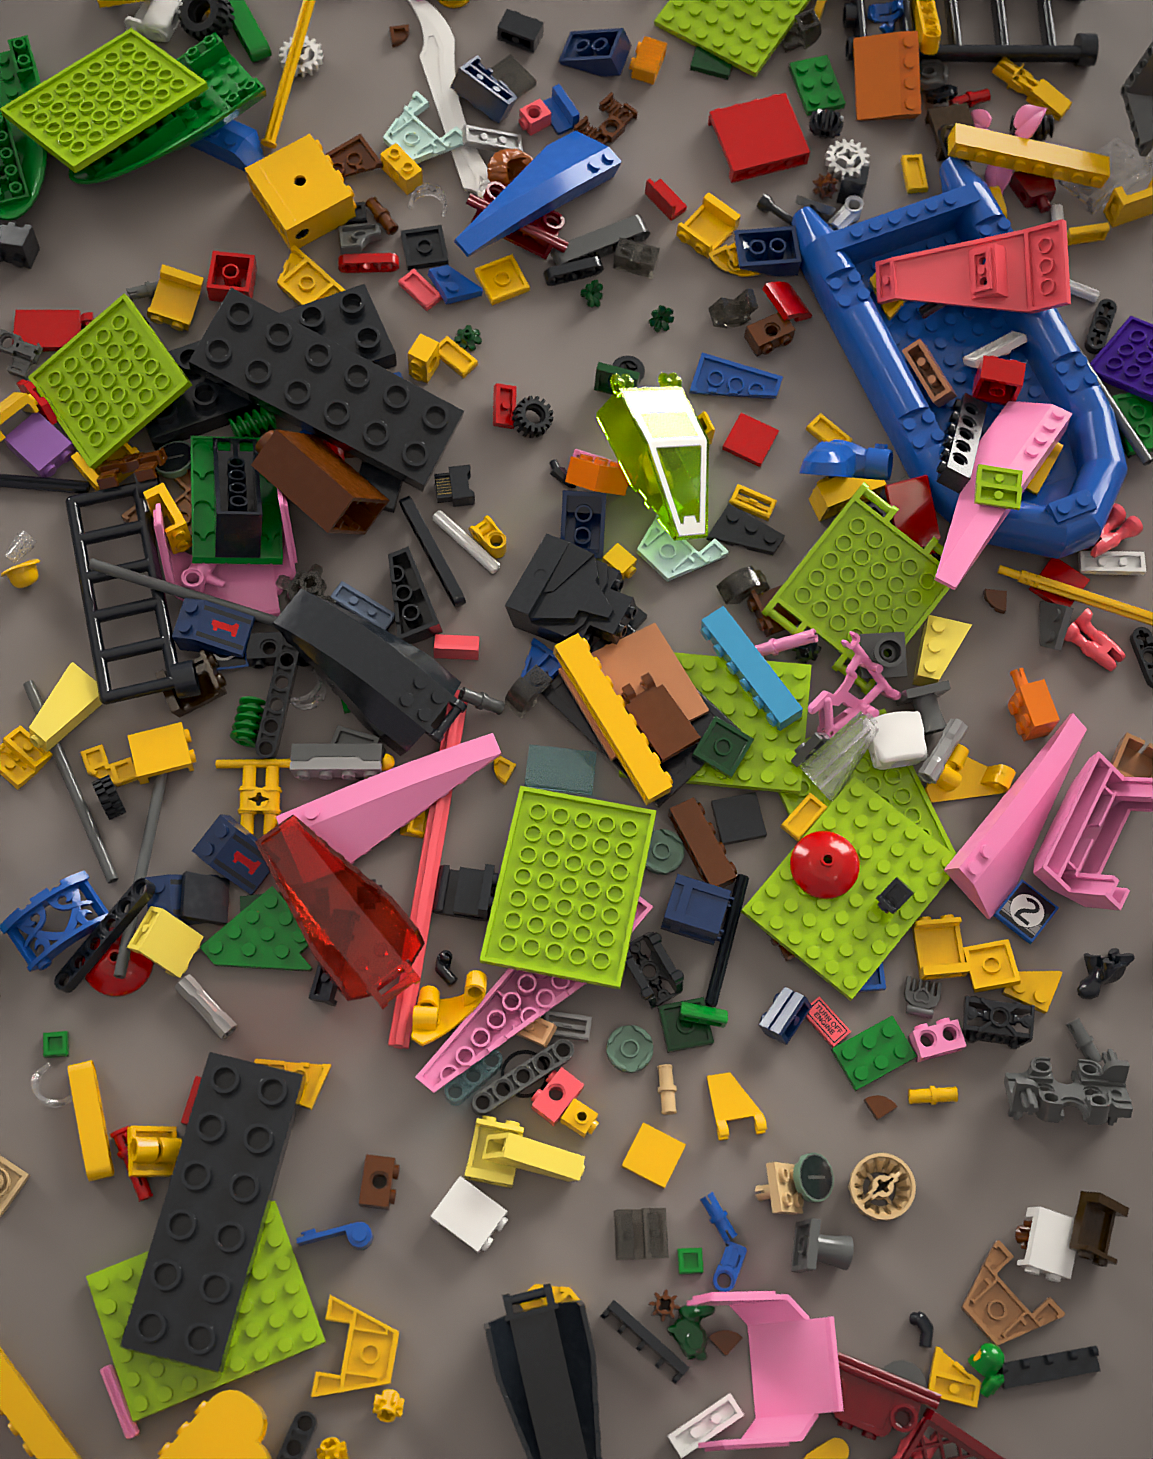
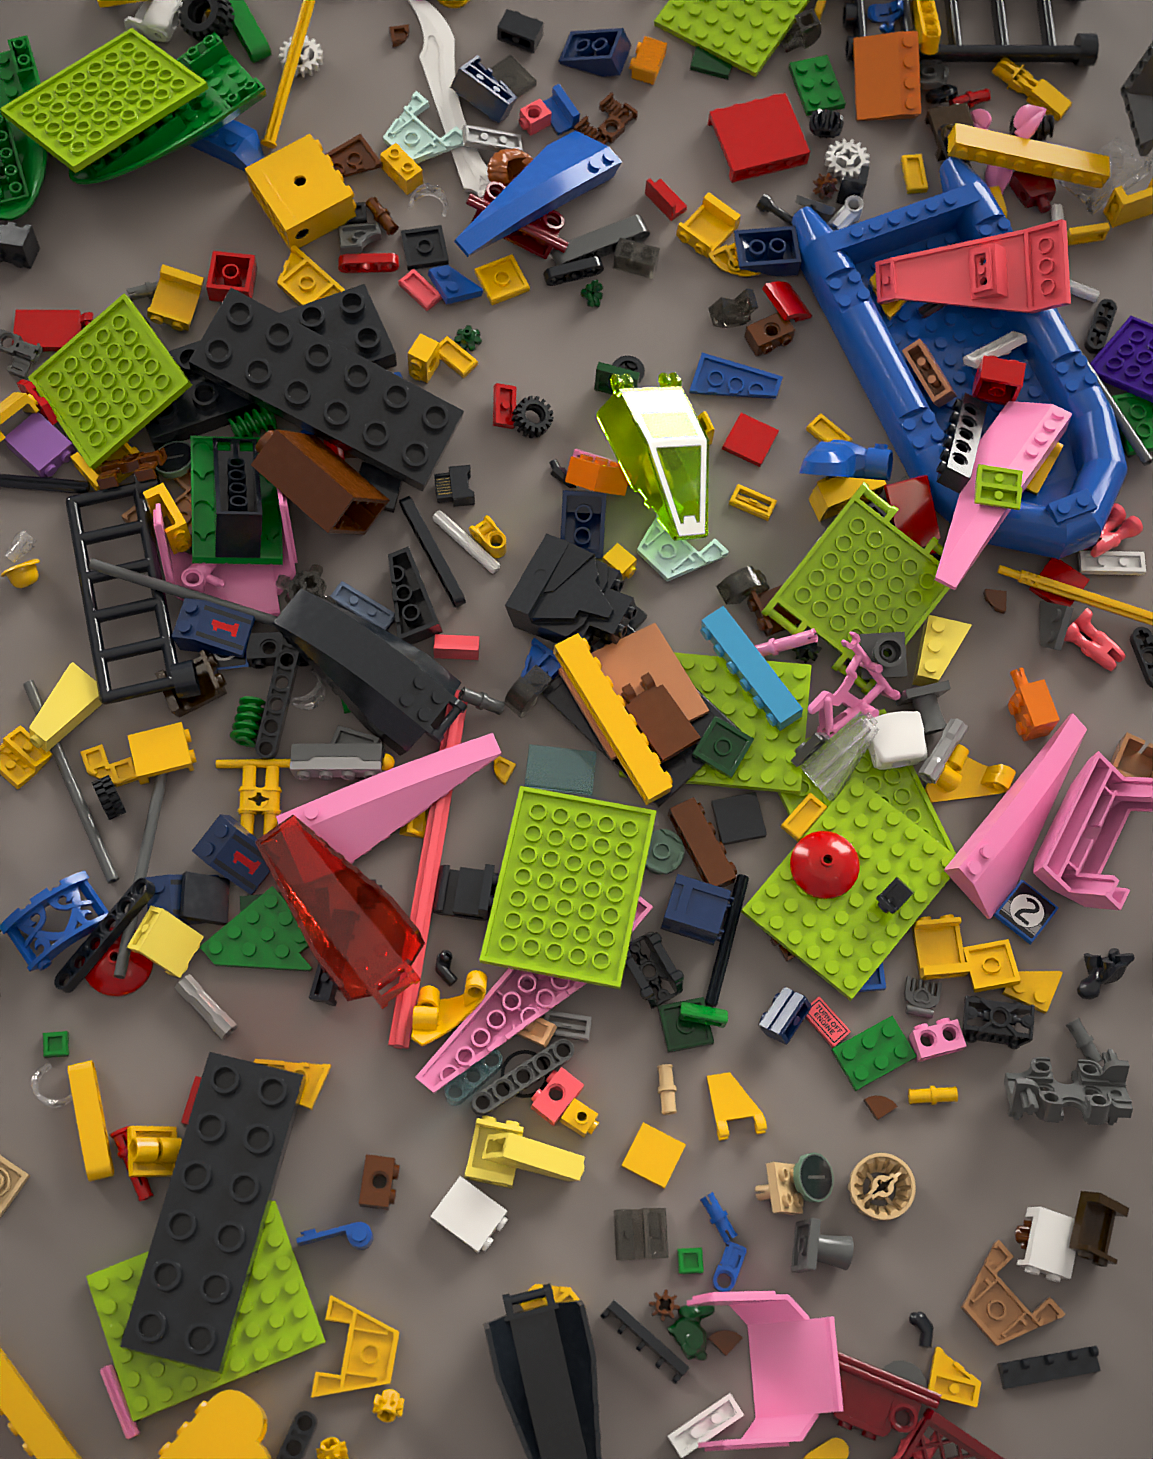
(623, 1051): sand green tile -> none
(661, 318): dark green plant -> none
(741, 529): black wing -> none
(988, 1363): green piece -> none

